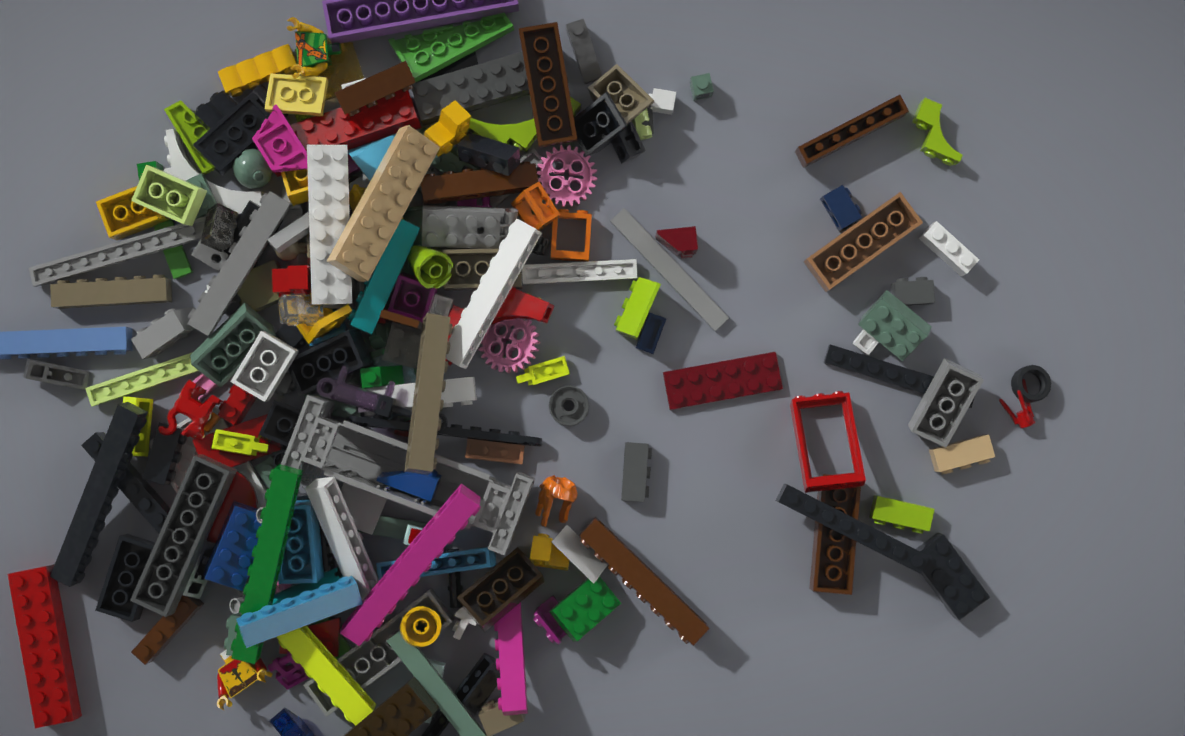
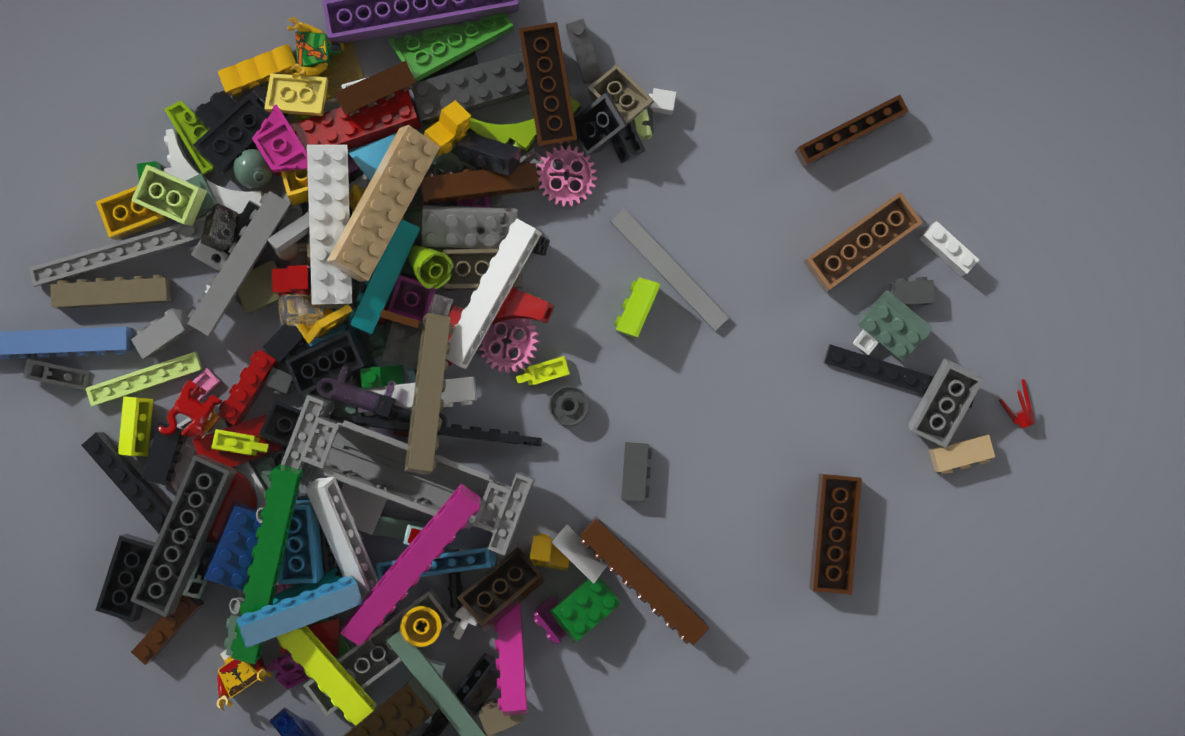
(44, 646): red brick -> none
(99, 493): black brick -> none
(175, 256): bright green tile -> none
(229, 344): sand green brick -> none
(264, 366): white brick -> none
(412, 483): blue slope -> none
(495, 451): nougat plate -> none
(530, 201): orange window -> none
(553, 488): orange piece -> none
(571, 255): orange window -> none
(579, 271): white plate -> none
(651, 333): dark blue tile -> none
(679, 241): dark red slope -> none
(701, 86): sand green brick -> none
(722, 380): dark red plate -> none
(829, 482): red door -> none
(841, 207): dark blue brick -> none
(852, 528): black brick -> none
(901, 514): lime brick -> none
(935, 145): lime arch -> none
(951, 577): black brick -> none
(1043, 377): black tyre -> none

